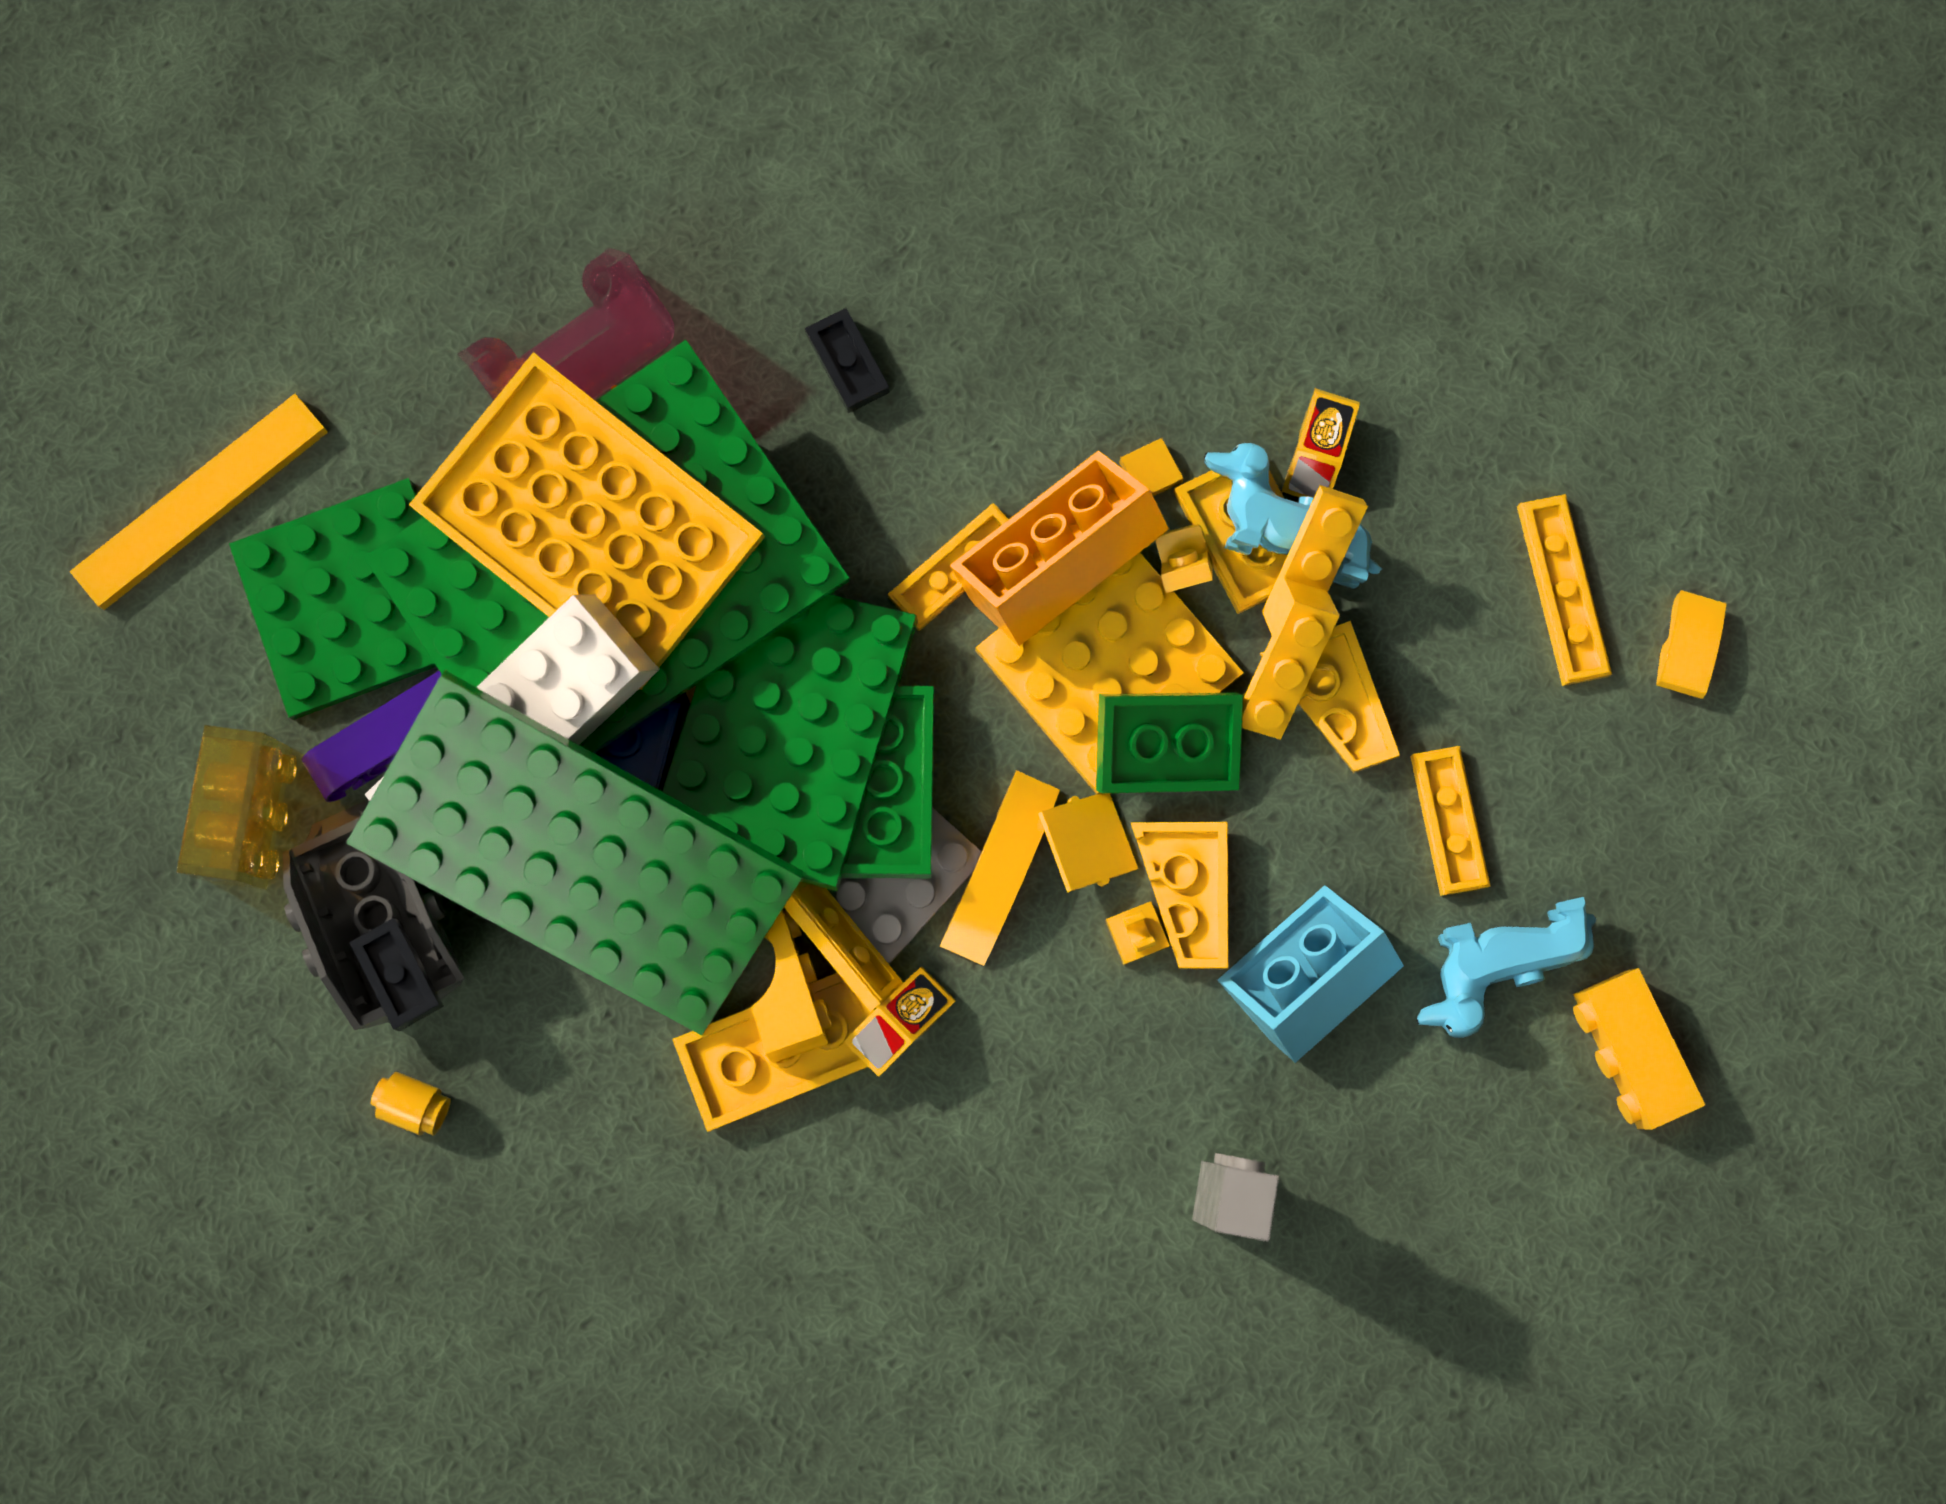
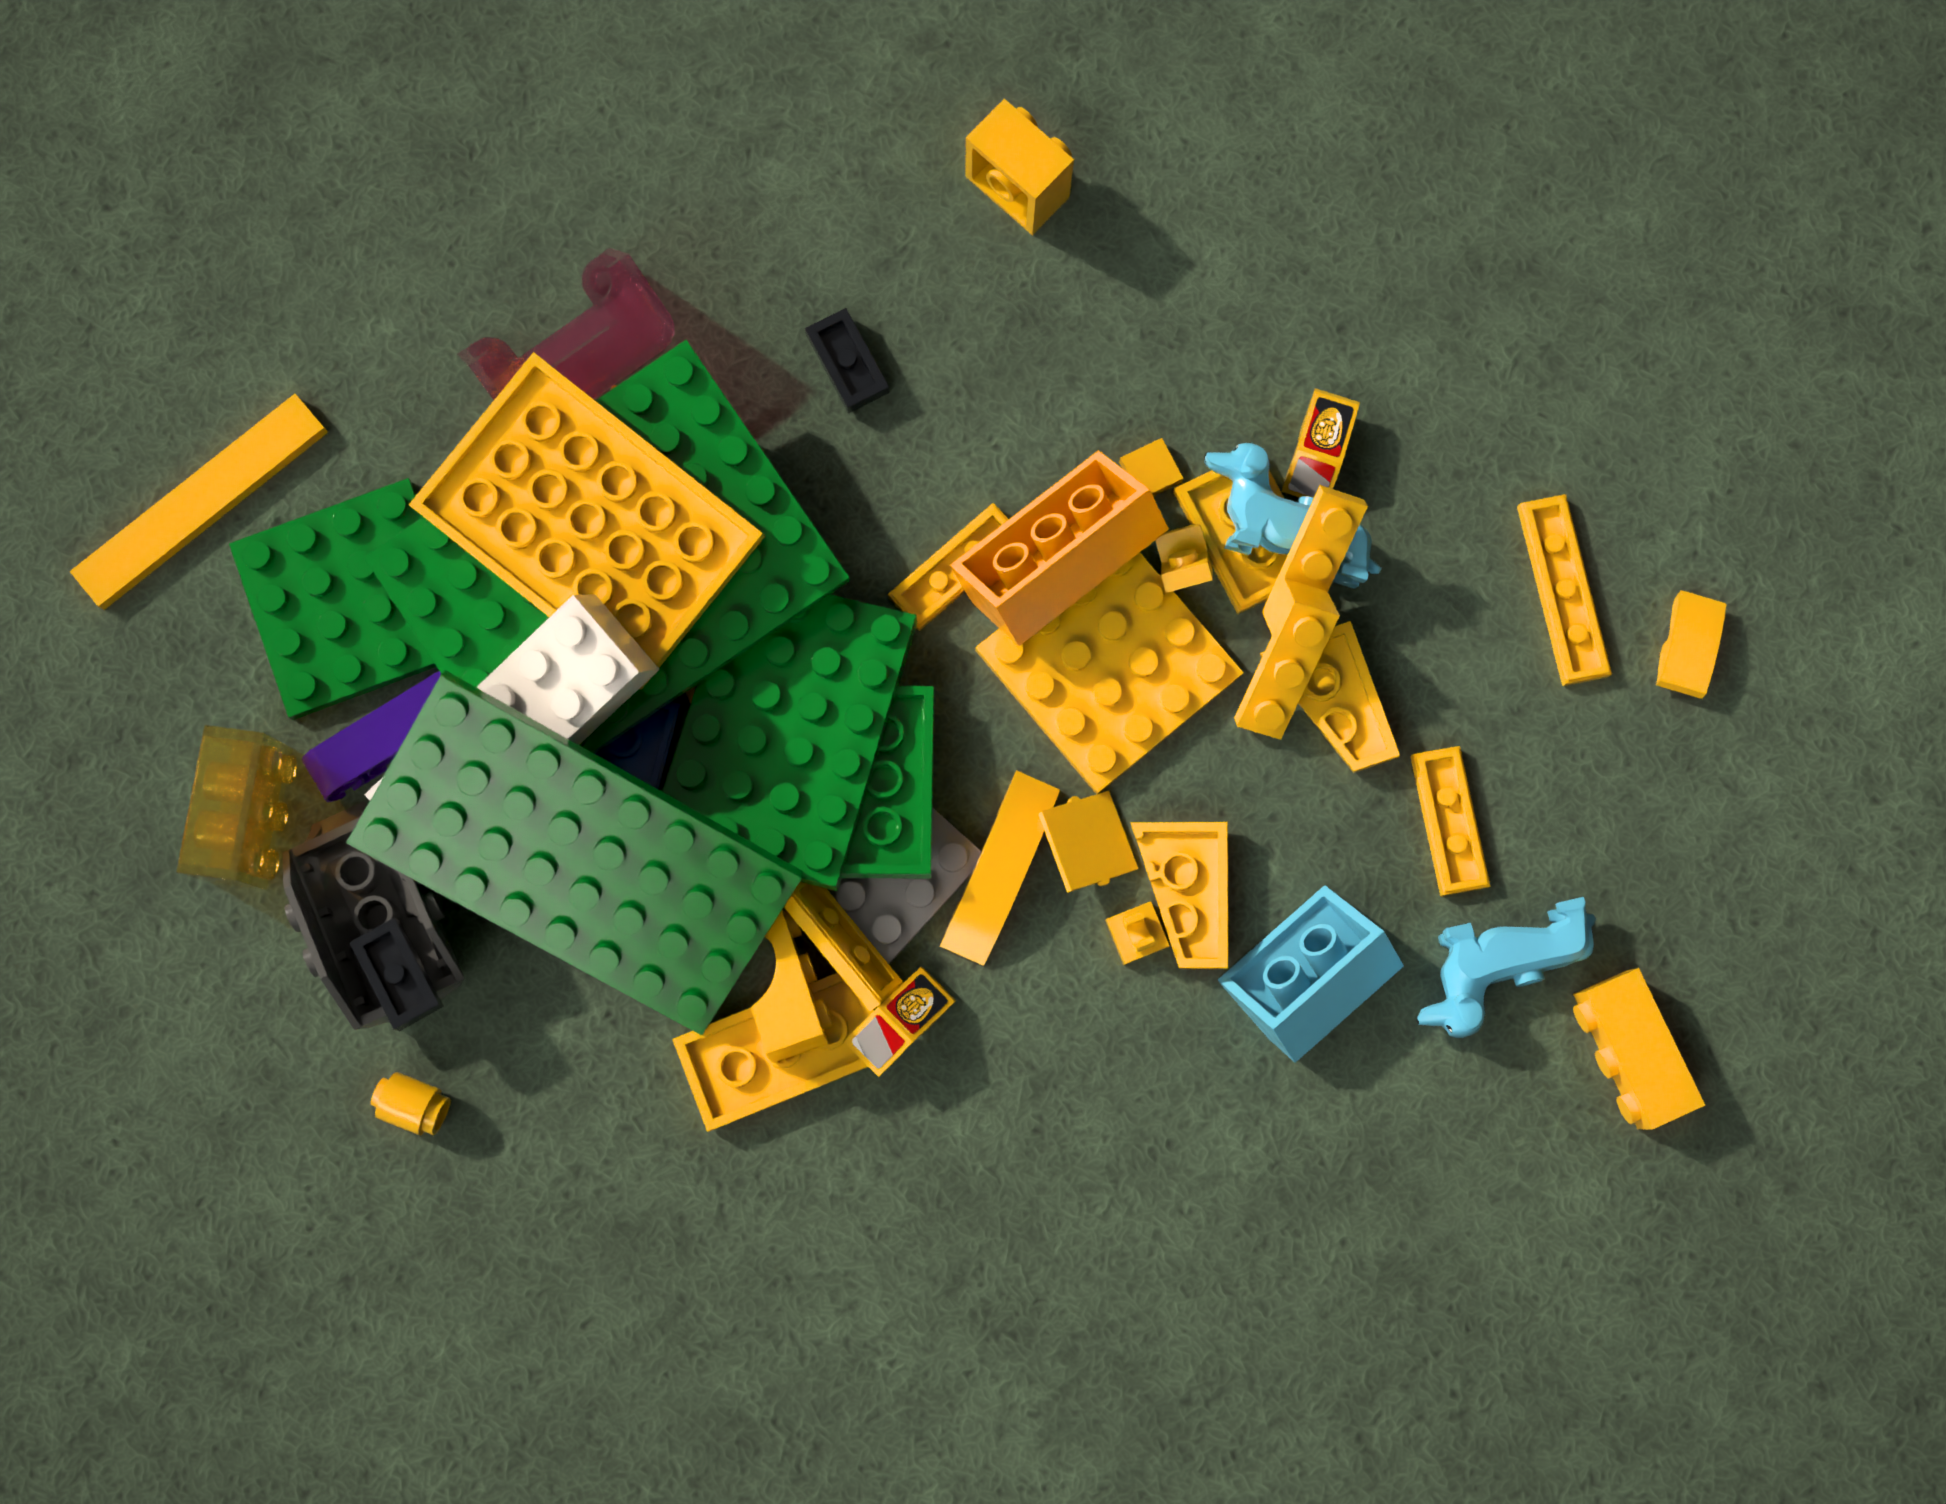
(1019, 165): none -> yellow brick
(1169, 742): green plate -> none
(1235, 1197): light grey brick -> none

